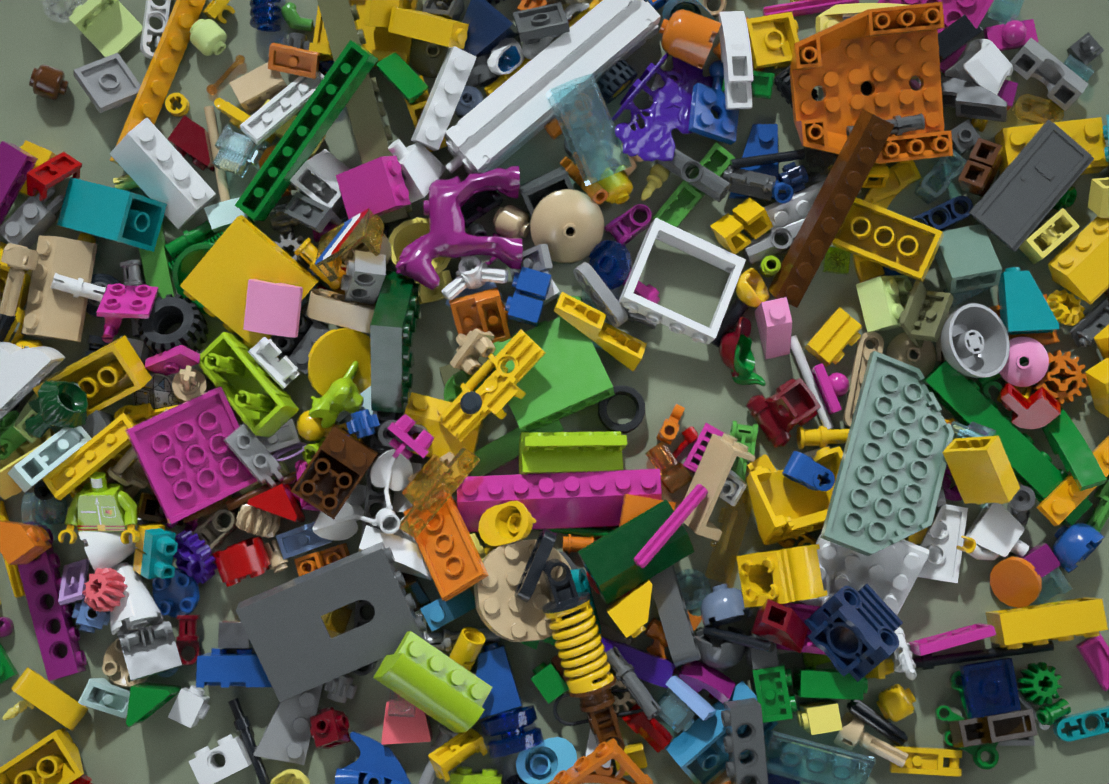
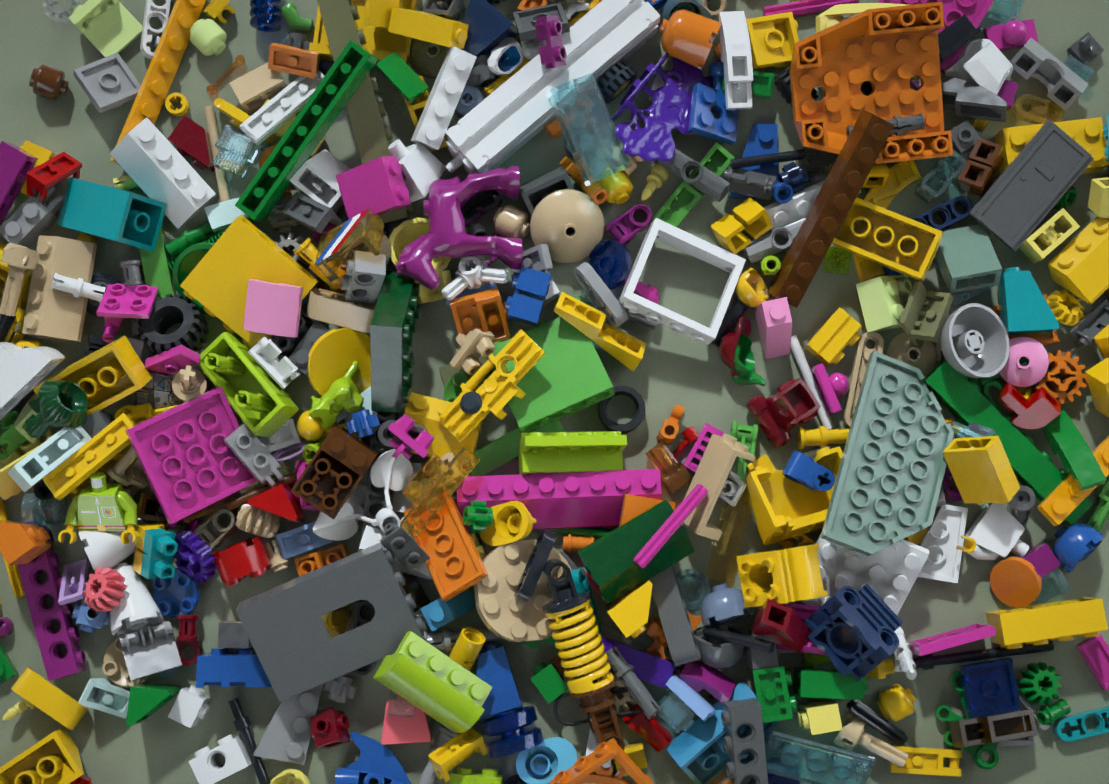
(403, 547): none -> dark grey hinge
(477, 516): none -> green gear
(554, 53): none -> magenta hinge

